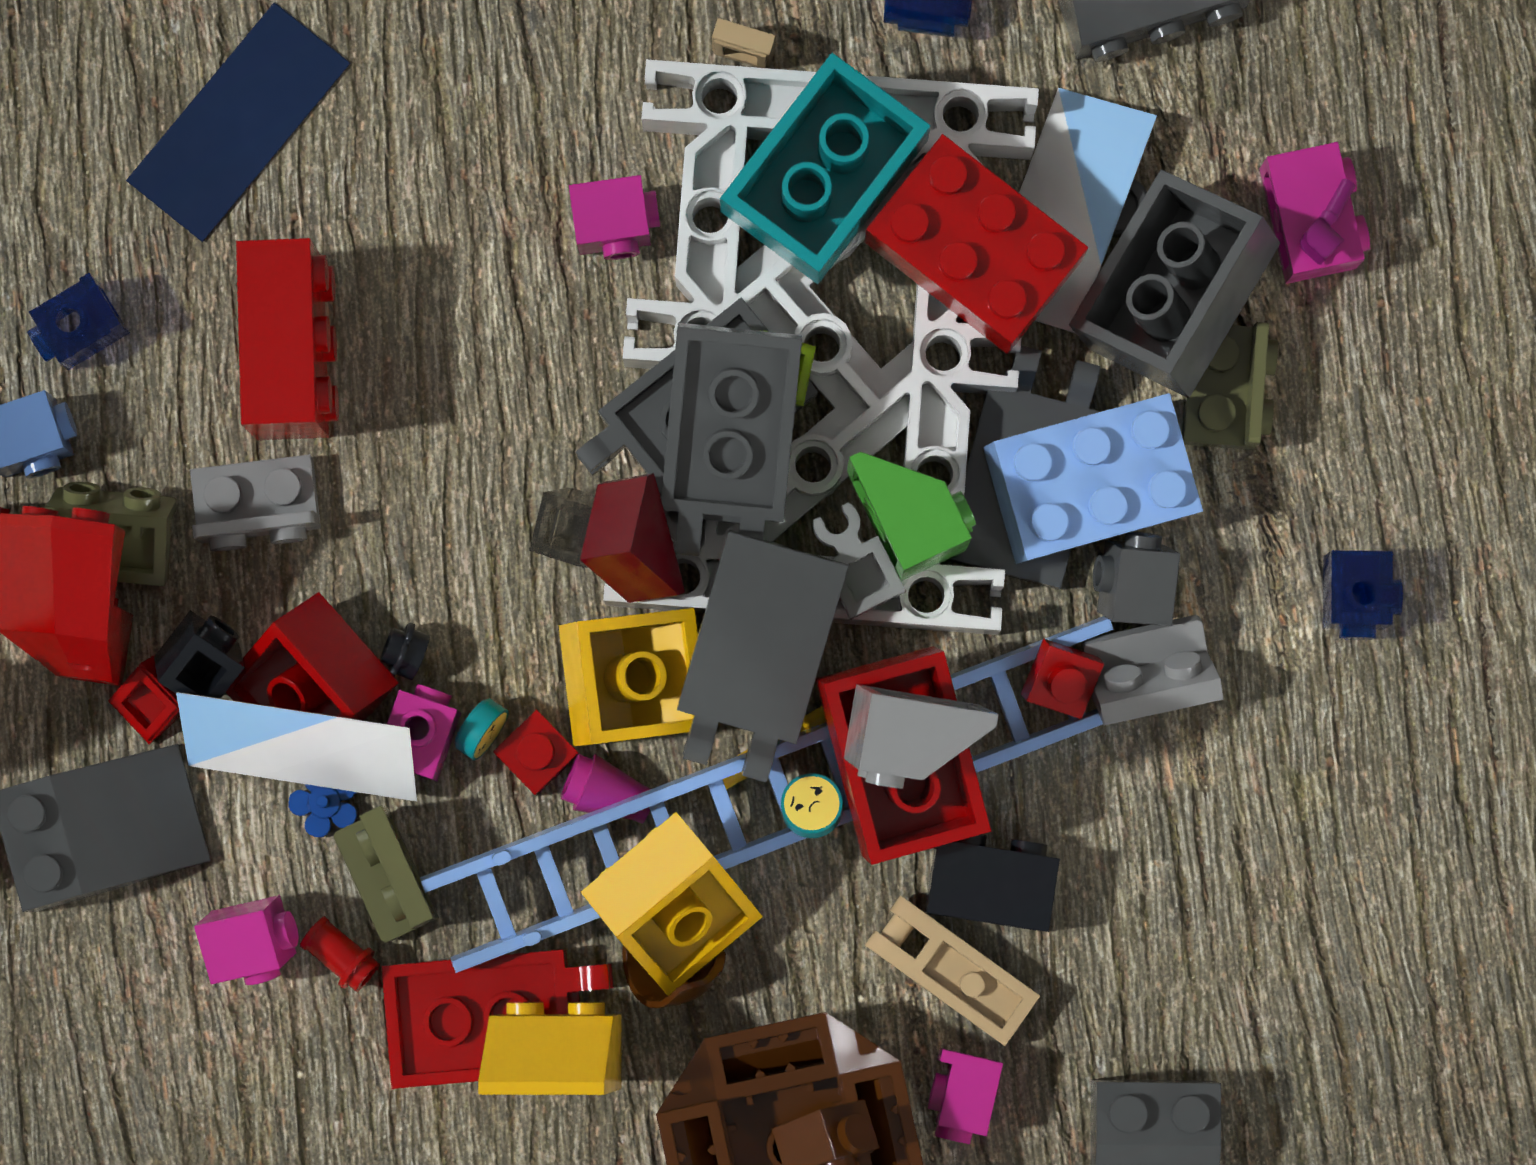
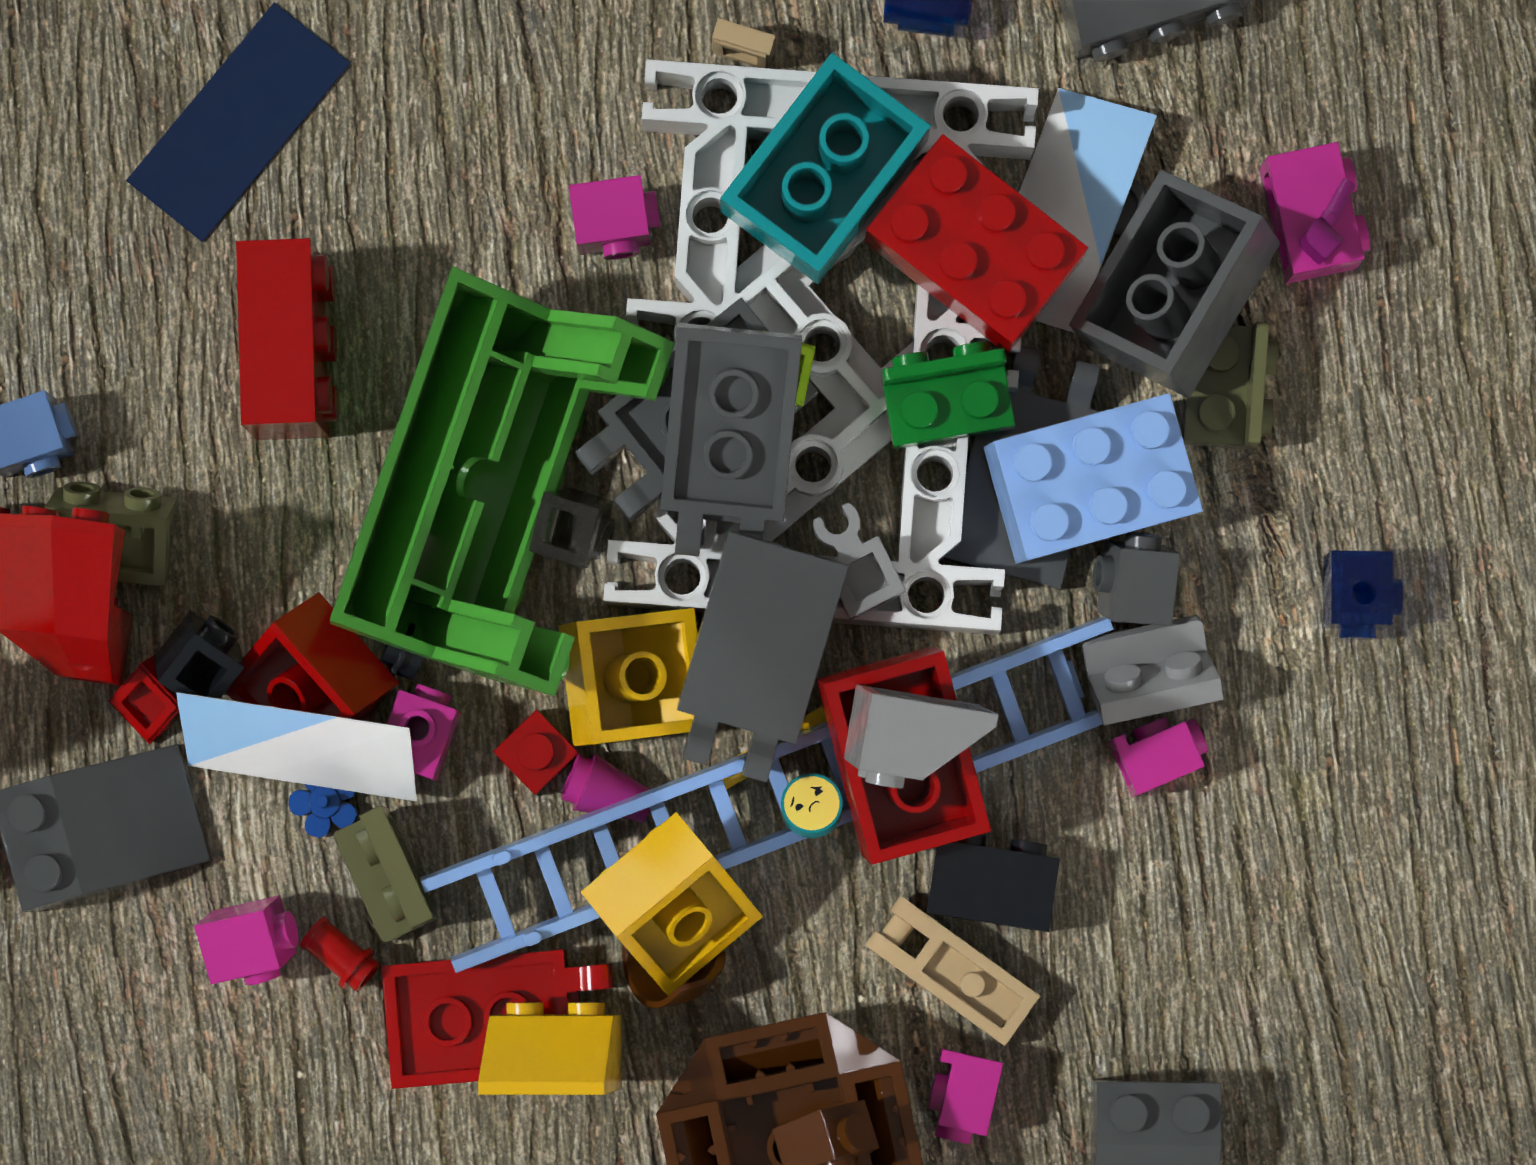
(97, 329): clear blue brick -> none
(254, 501): light grey bracket -> none
(468, 473): none -> bright green wedge
(481, 728): teal tile -> none
(631, 540): dark red slope -> none
(911, 513): bright green slope -> none
(947, 395): none -> green bracket
(1062, 678): red plate -> none
(1159, 754): none -> dark pink brick

